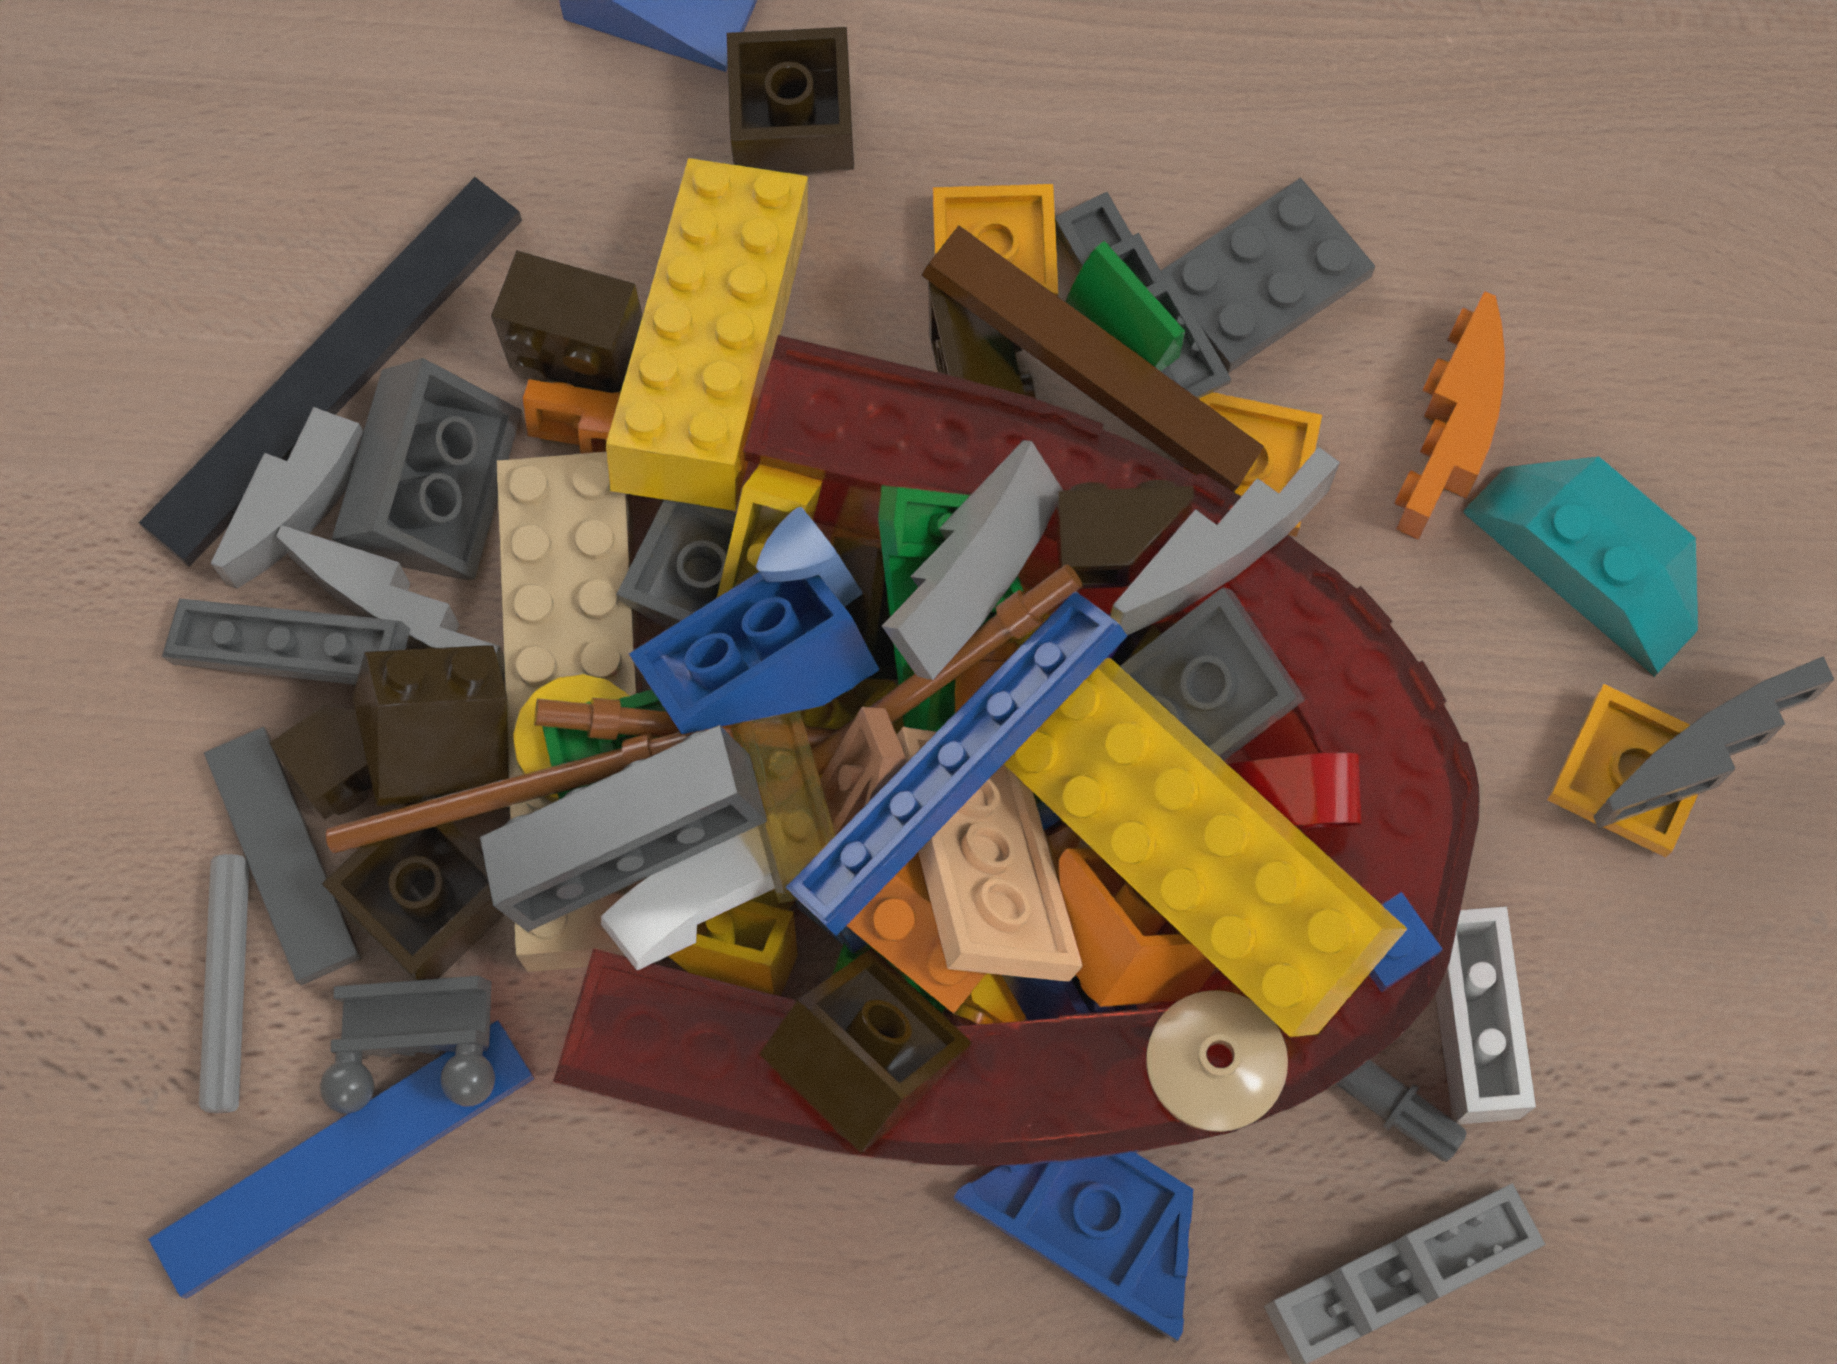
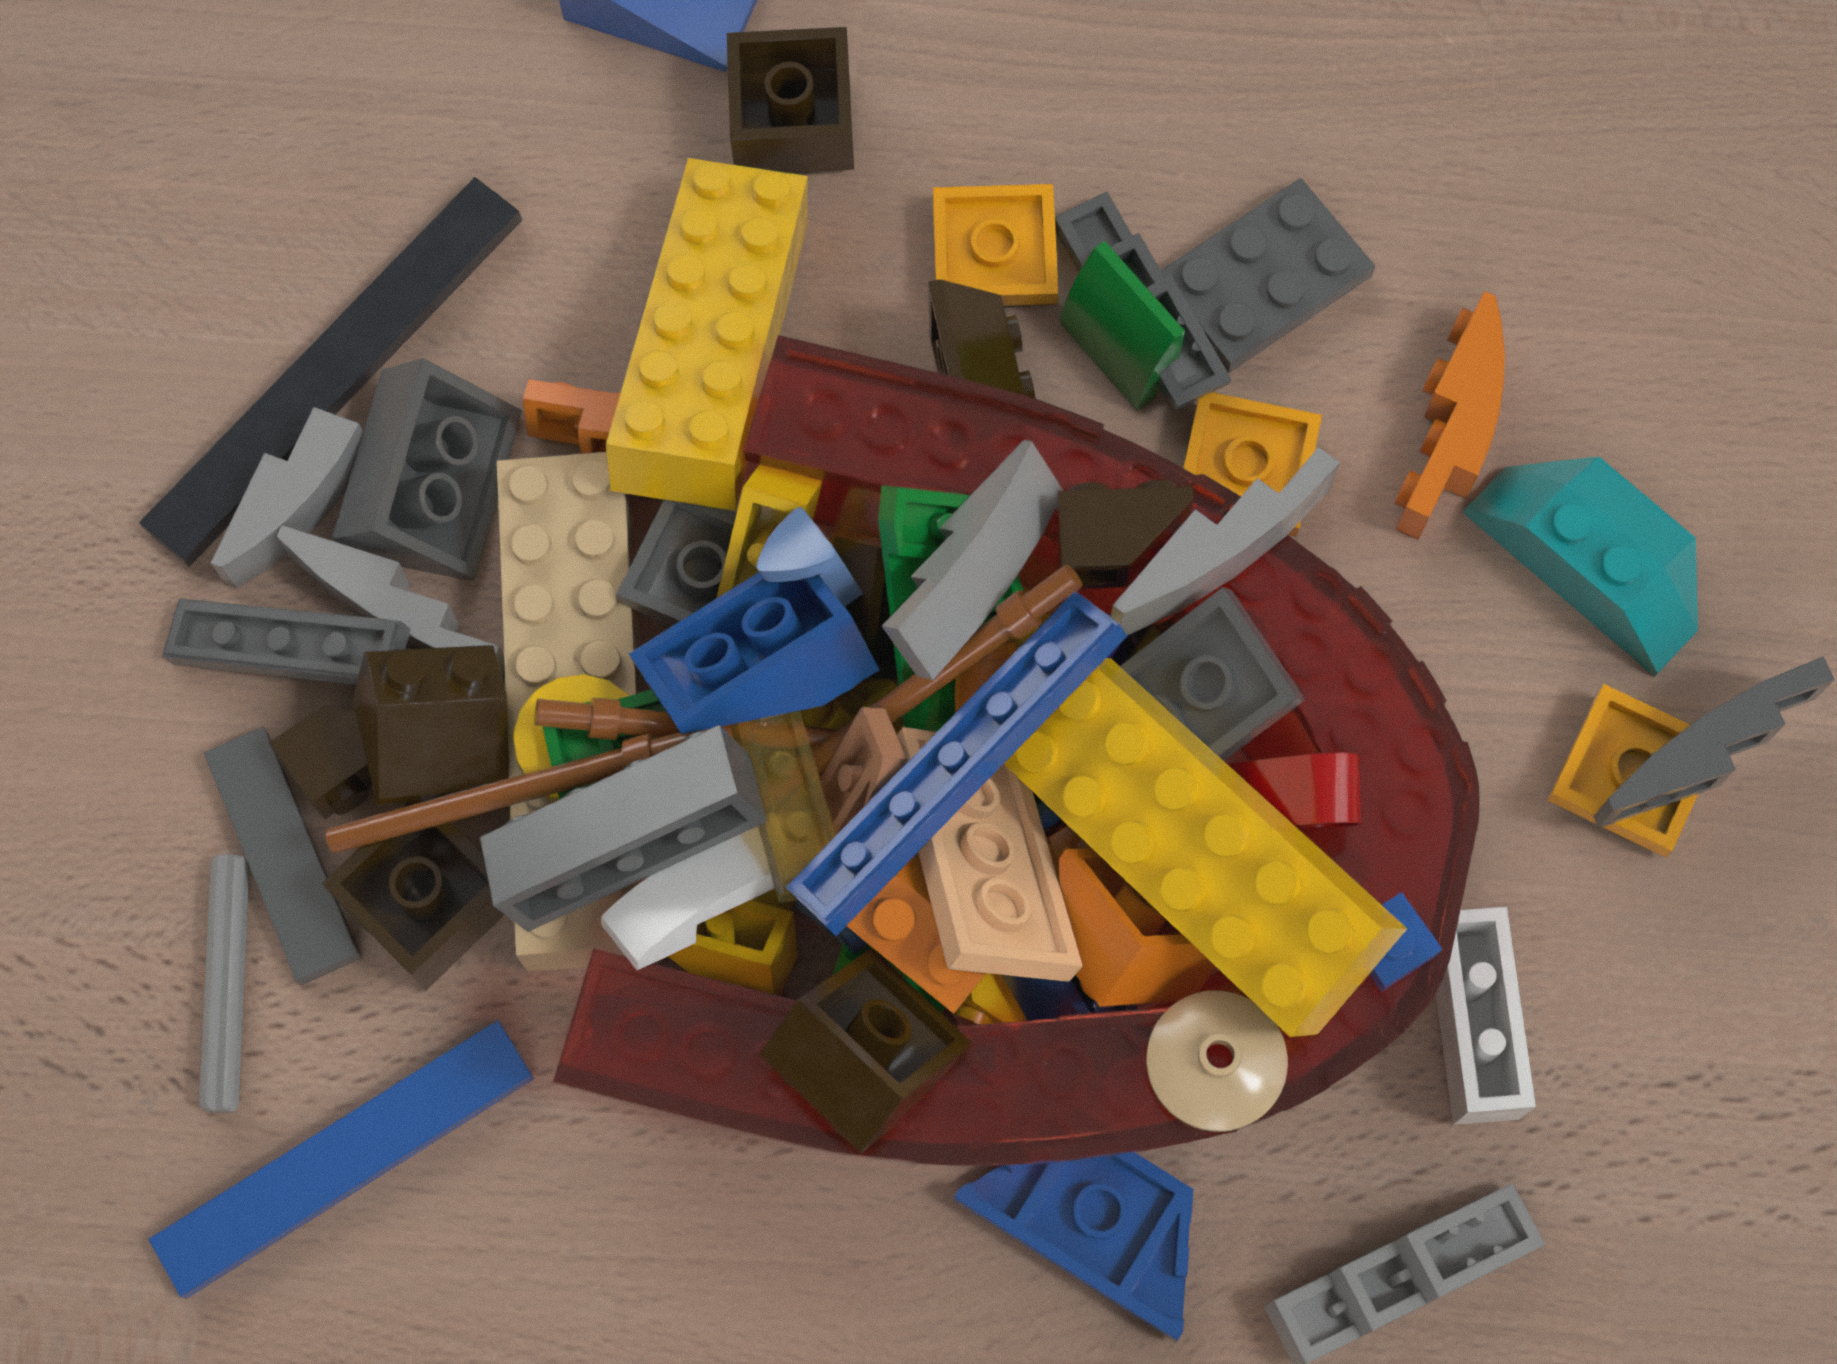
(408, 1020): dark grey gear -> none
(566, 323): dark brown brick -> none
(1091, 359): reddish brown tile -> none
(1404, 1110): dark grey axle -> none

